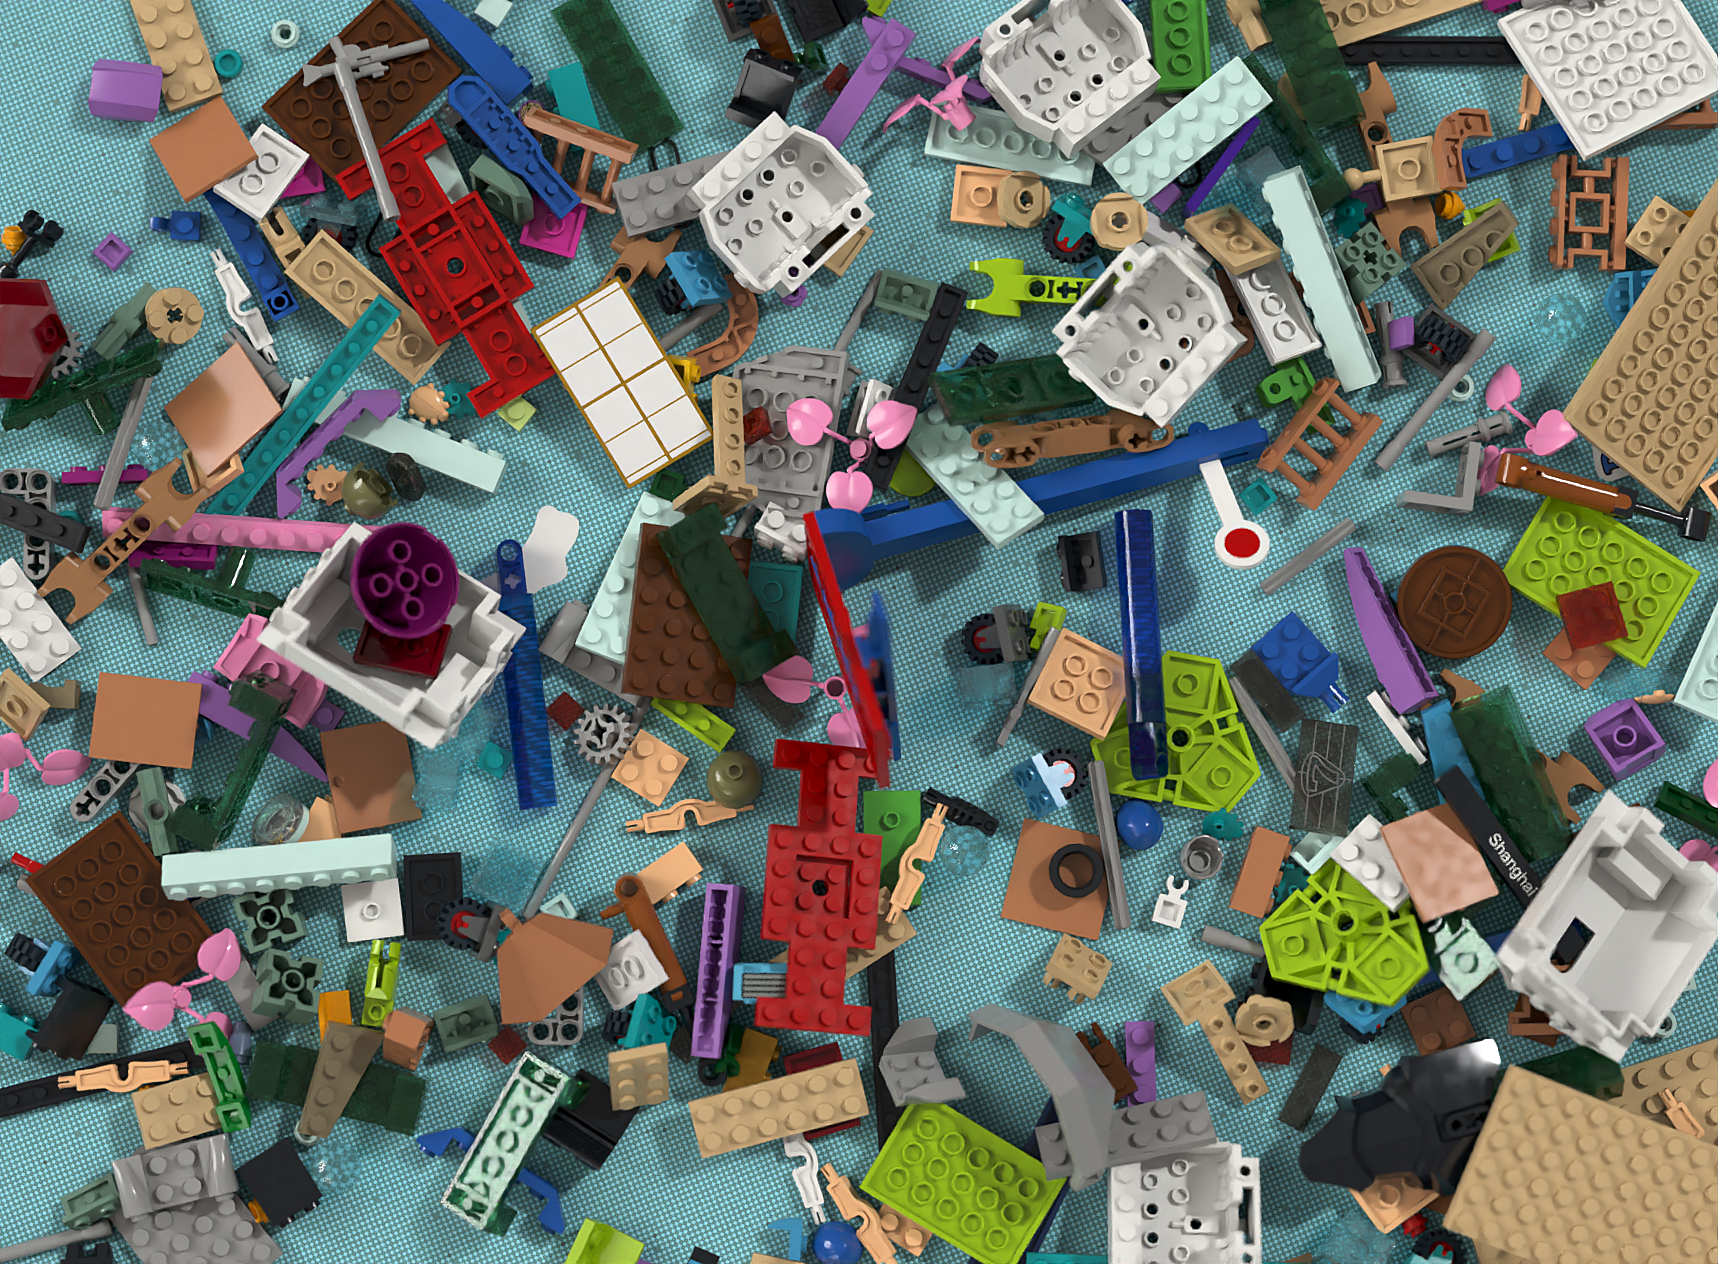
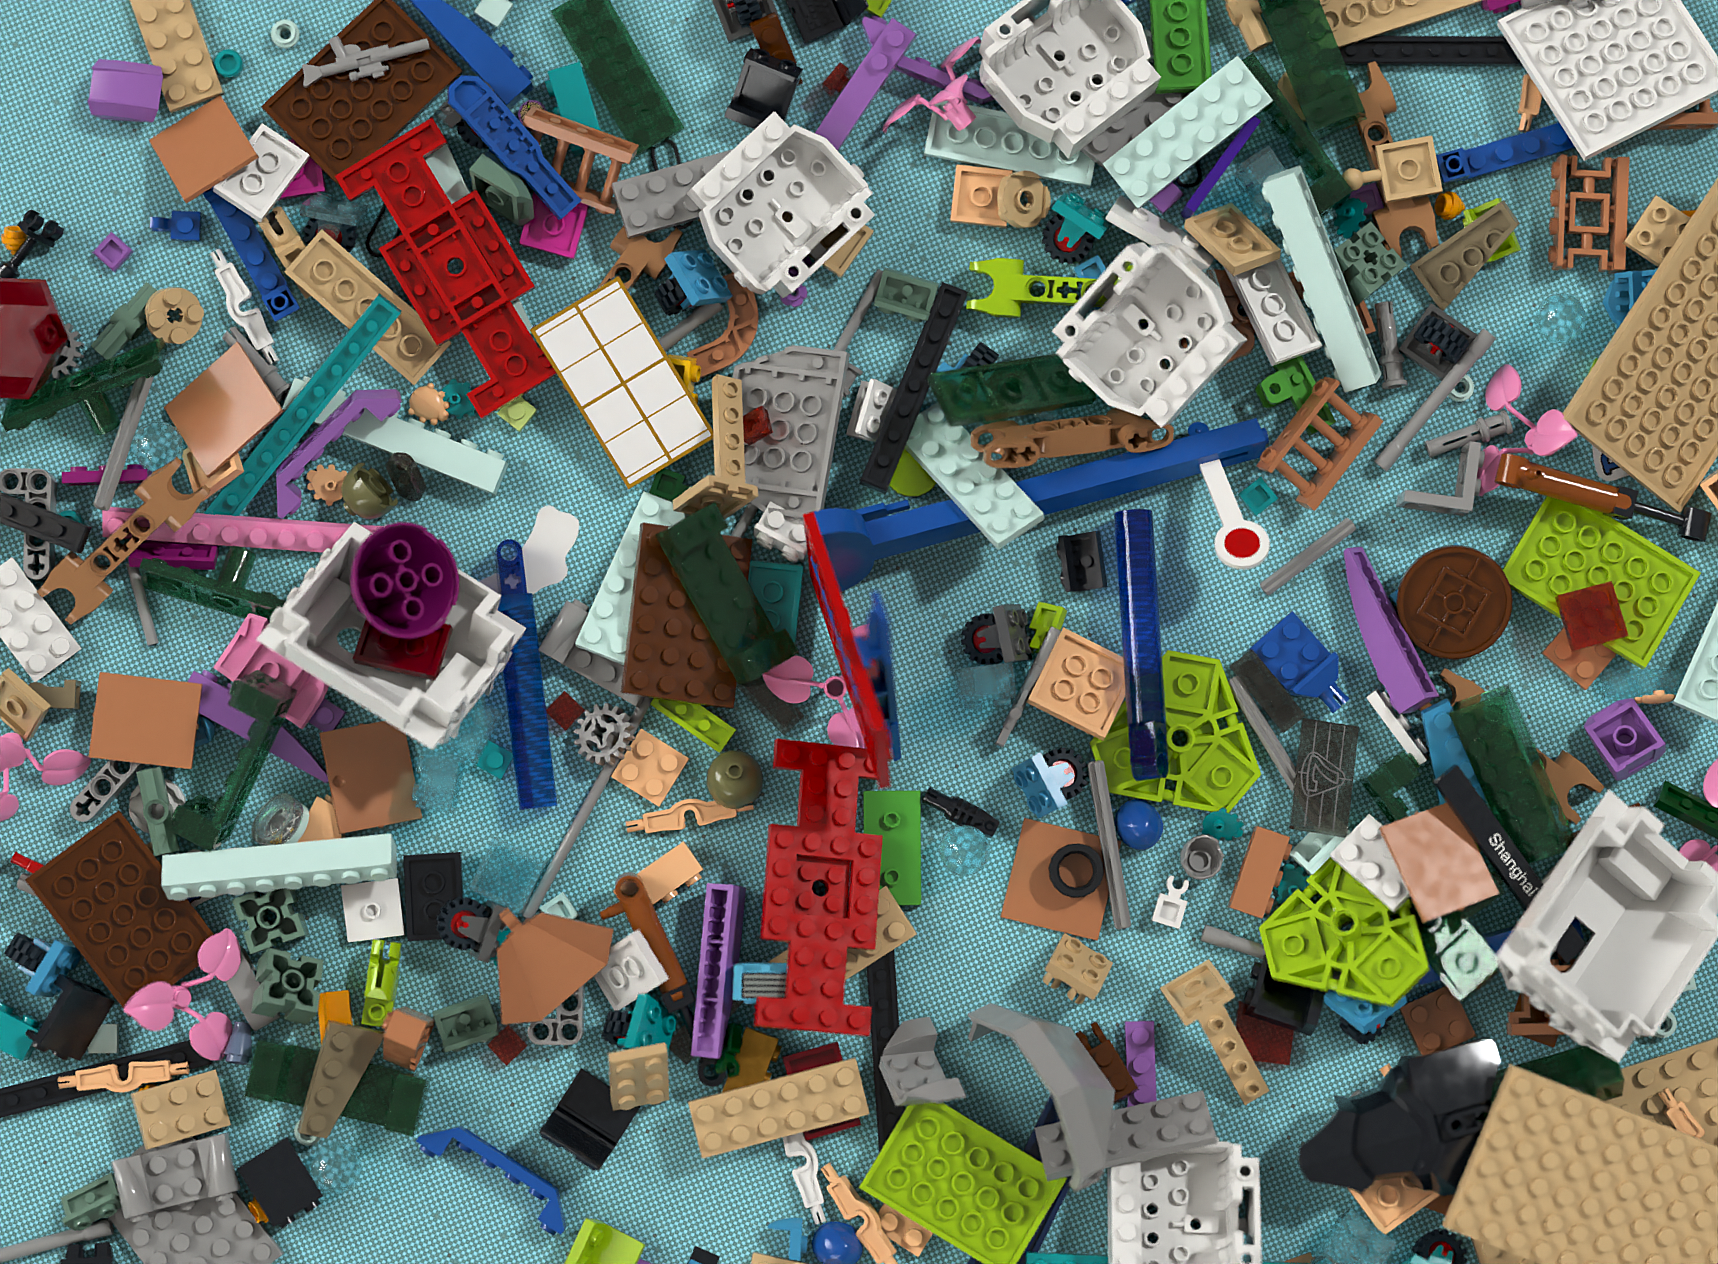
(225, 1075): green slope -> none
(384, 195): light grey piece -> none
(508, 1141): clear green plate -> none
(813, 58): dark green plate -> none
(890, 427): bright pink plant -> none
(911, 878): light nougat piece -> none
(1105, 212): tan plate -> none
(1278, 1023): tan plate -> none
(1309, 1087): clear smoke plate -> none
(1401, 333): medium lavender tile -> none
(1415, 1225): red plate -> none
(1448, 142): nougat plate -> none

